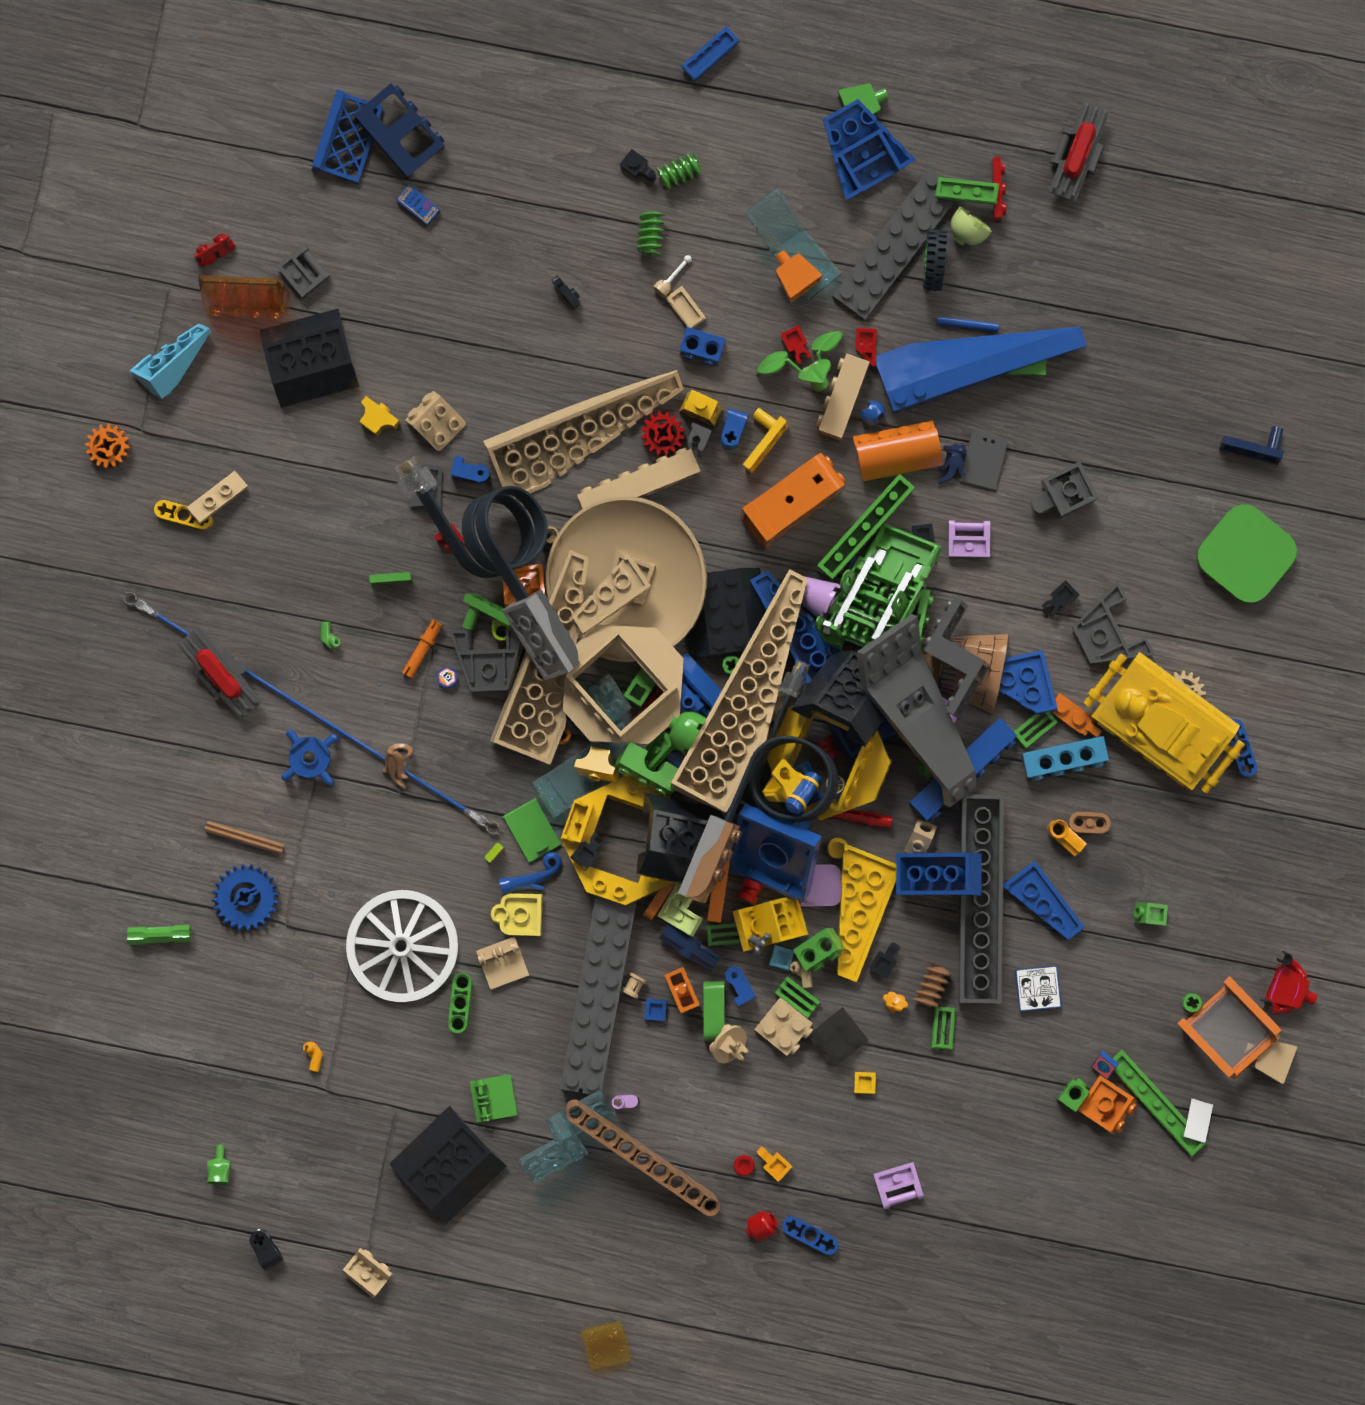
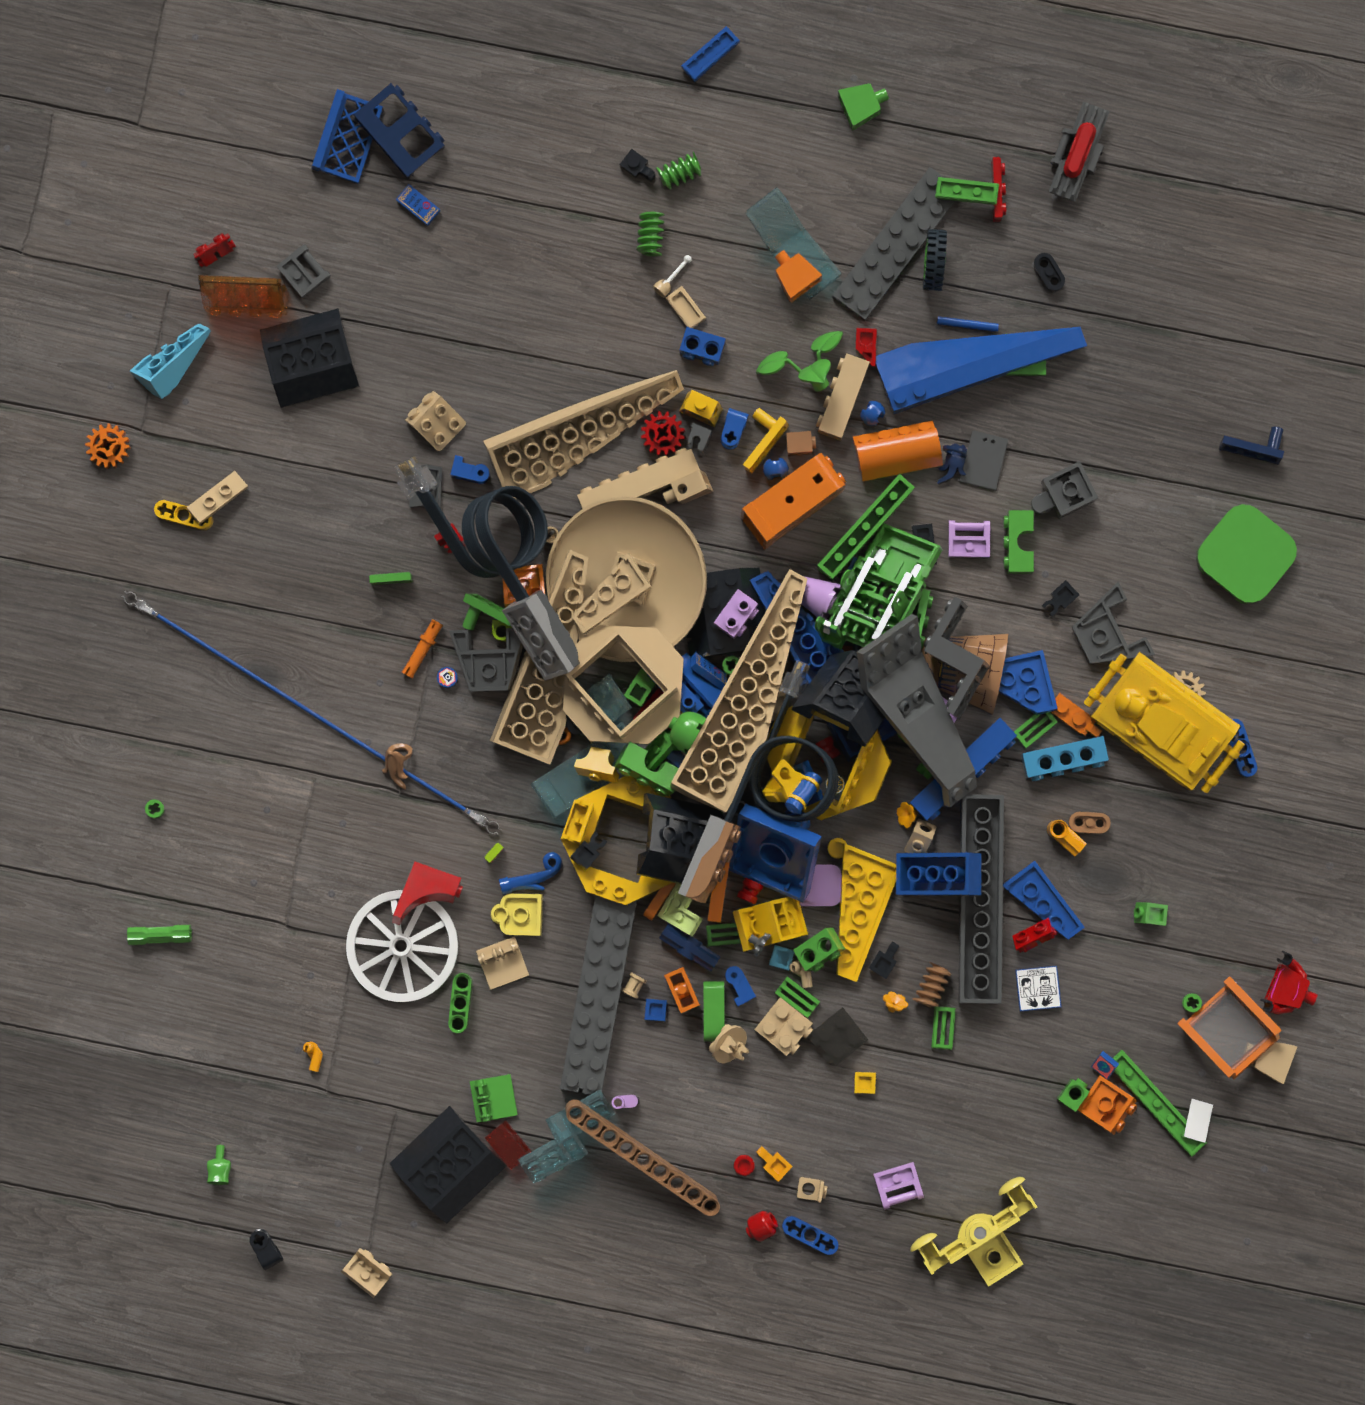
(156, 814): none -> bright green bush
(220, 672): dark grey piece -> none
(229, 909): blue gear -> none
(244, 837): medium nougat axle -> none
(318, 766): blue plate -> none
(327, 637): bright green arm -> none
(377, 417): yellow brick -> none
(424, 886): none -> red arch
(508, 1144): none -> clear red hinge
(532, 830): bright green container -> none
(569, 295): black plate -> none
(605, 1344): clear yellow bracket -> none
(697, 486): none -> tan torso
(708, 671): none -> blue tile
(734, 613): none -> lavender brick
(775, 469): none -> blue piece
(794, 342): red plate -> none
(800, 443): none -> medium nougat brick
(819, 1192): none -> tan bracket
(863, 149): blue wedge -> none
(868, 818): red pin -> none
(906, 814): none -> light orange plant
(968, 228): yellowish green cylinder -> none
(982, 1235): none -> light yellow piece
(1018, 523): none -> bright green arch
(1027, 938): none -> red hinge
(1050, 272): none -> black plate

